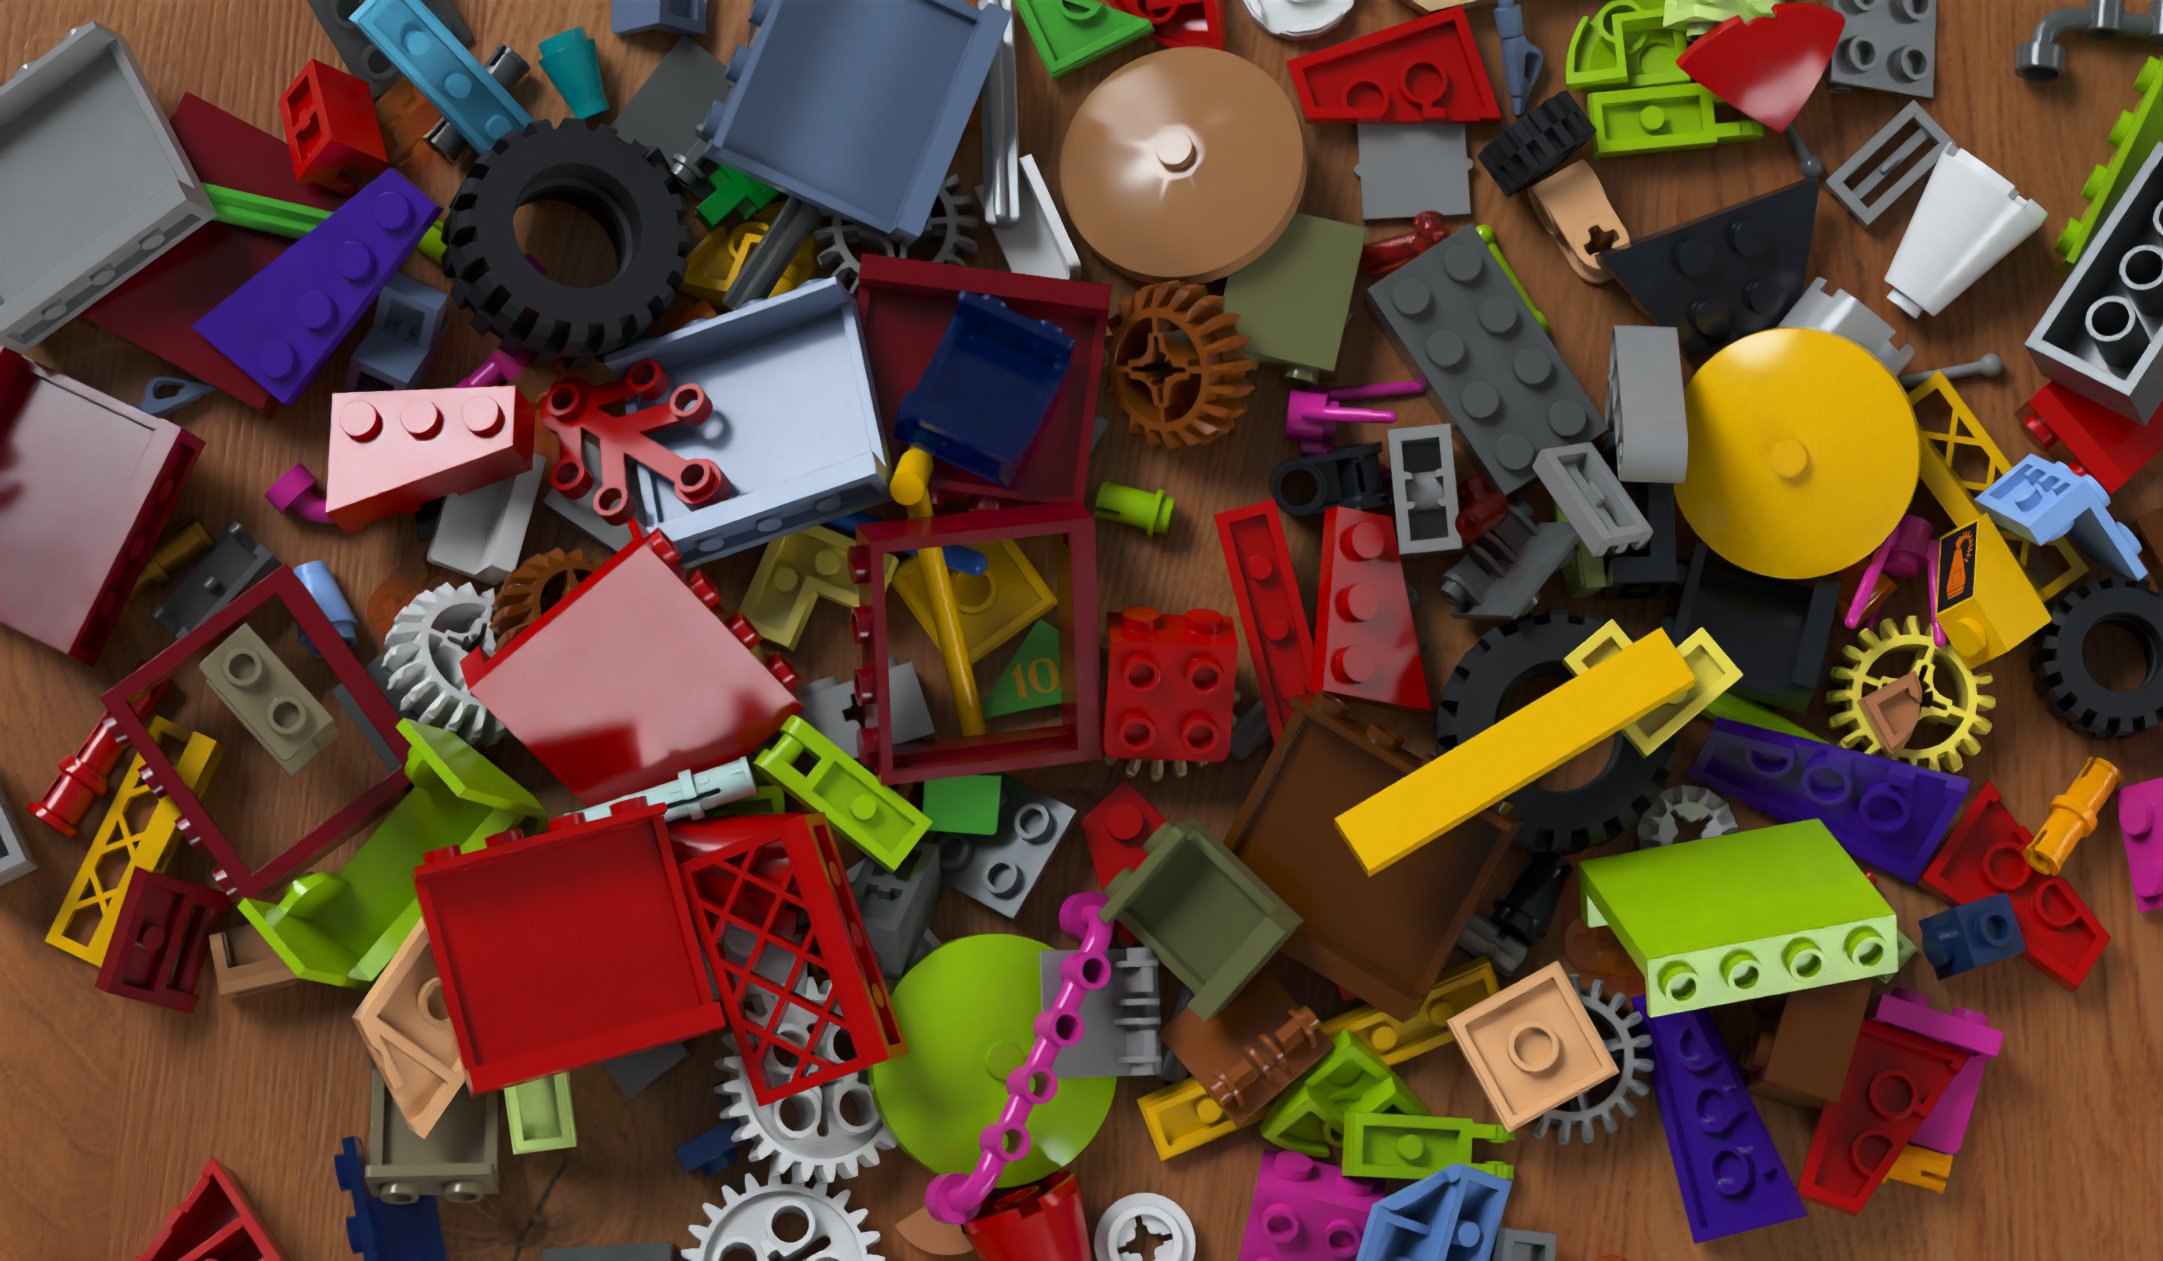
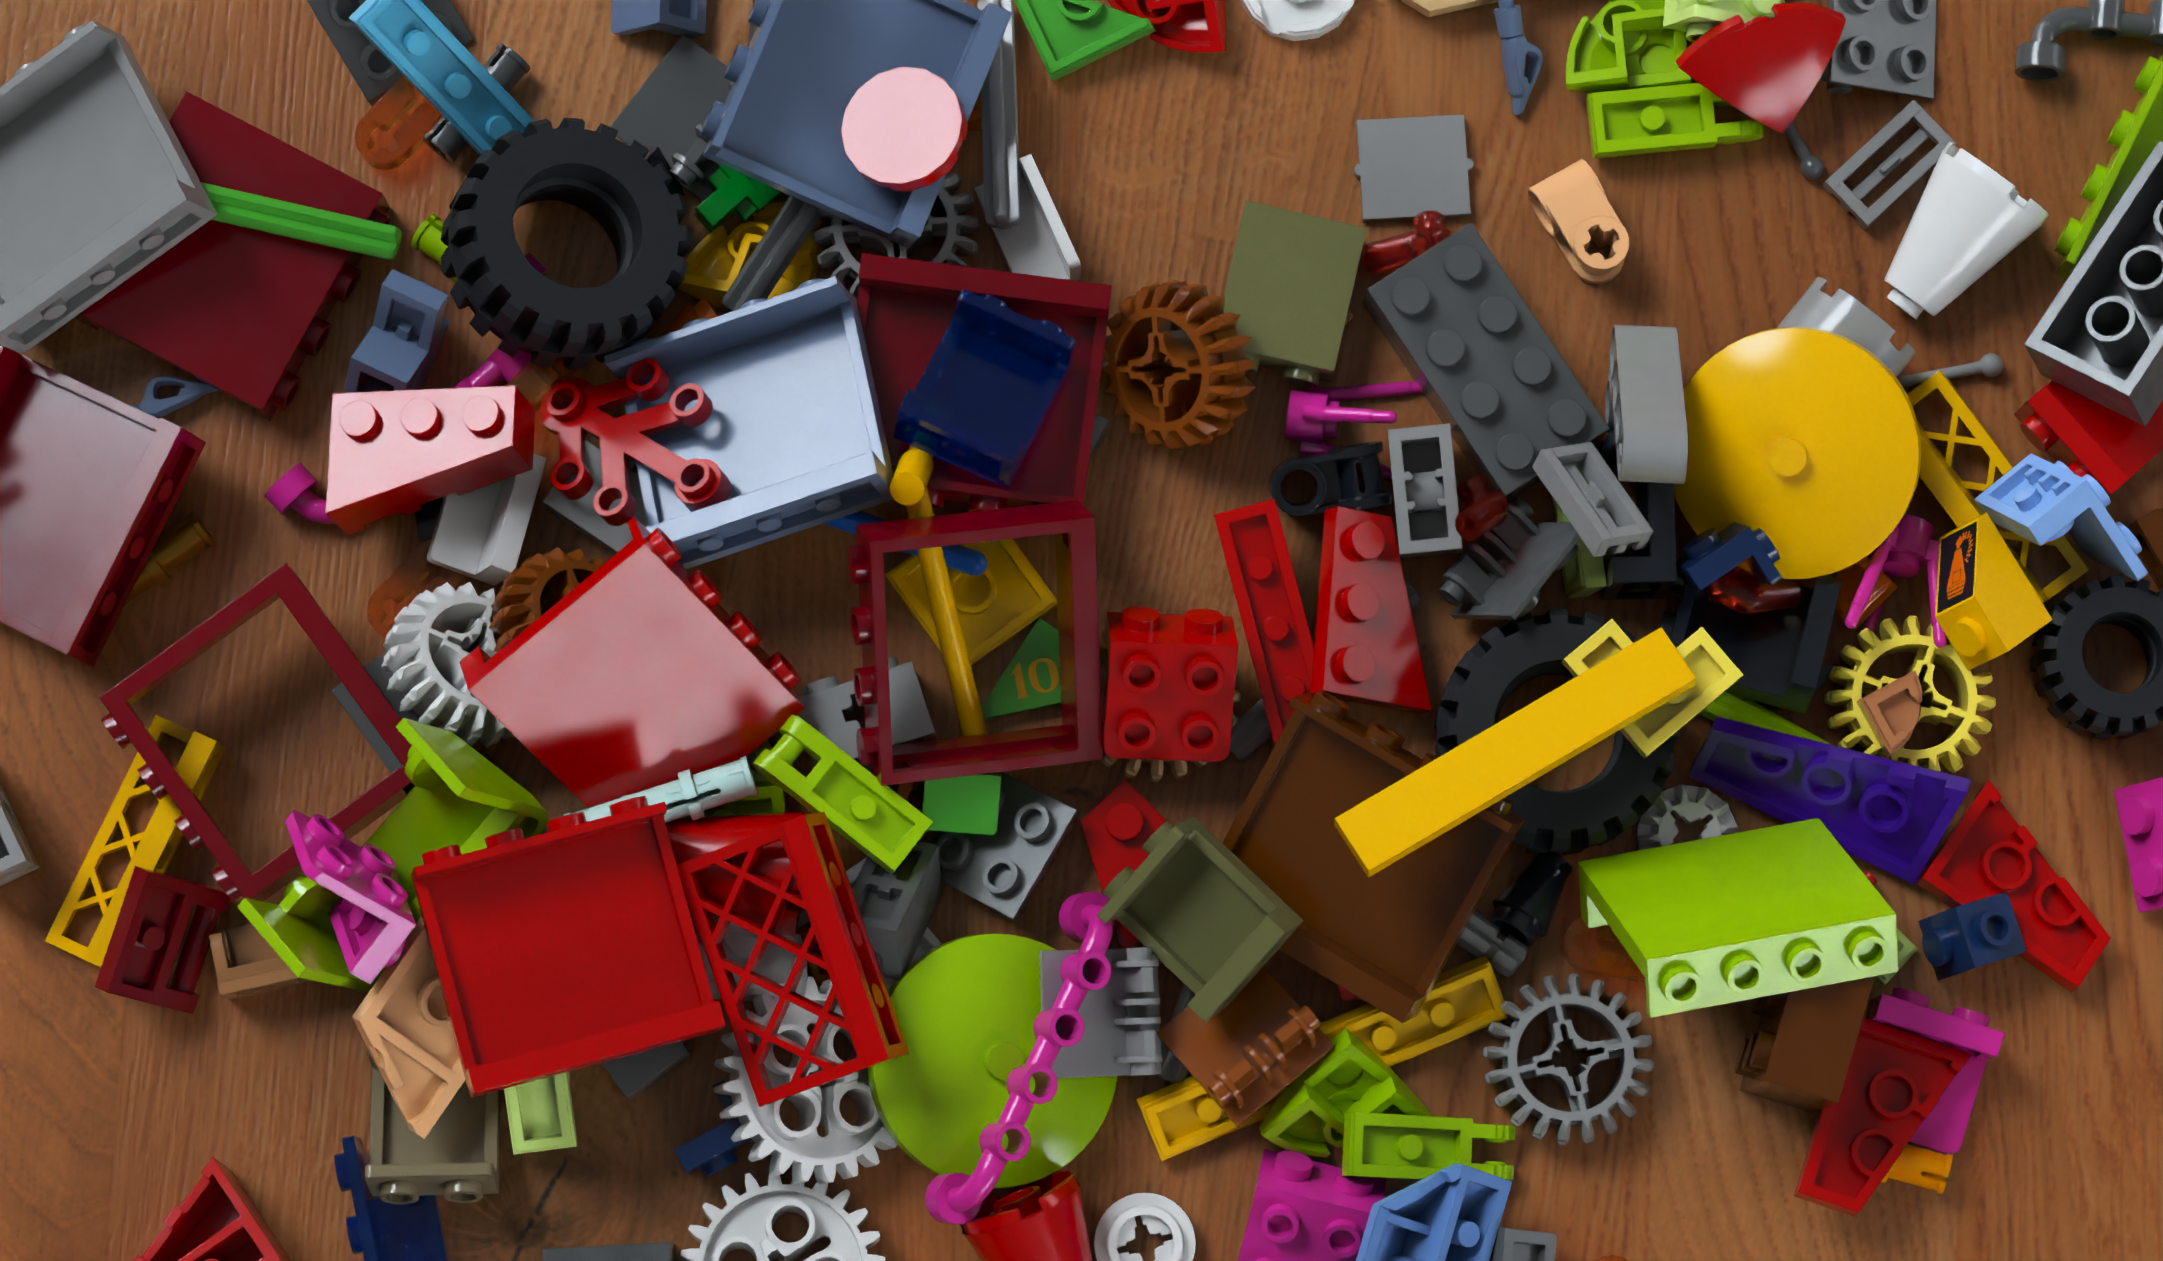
(86, 772): red pin -> none
(216, 580): dark grey hinge -> none
(269, 700): dark tan panel -> none
(315, 292): dark purple wing -> none
(328, 595): light blue cone -> none
(330, 127): red hinge -> none
(372, 905): none -> dark pink bracket
(575, 72): teal cone -> none
(792, 578): light yellow plate -> none
(904, 128): none -> tile
(932, 1236): nougat tile -> none
(1135, 507): lime pin -> none
(1183, 166): medium nougat dish -> none
(1398, 76): red wing -> none
(1489, 236): lime hinge -> none
(1532, 1047): light nougat tile -> none
(1536, 143): black tyre -> none
(1713, 1130): dark purple wing -> none
(1716, 553): none -> dark blue bracket
(1722, 269): black wing -> none
(1746, 594): none -> clear red arm
(2072, 816): light orange pin -> none

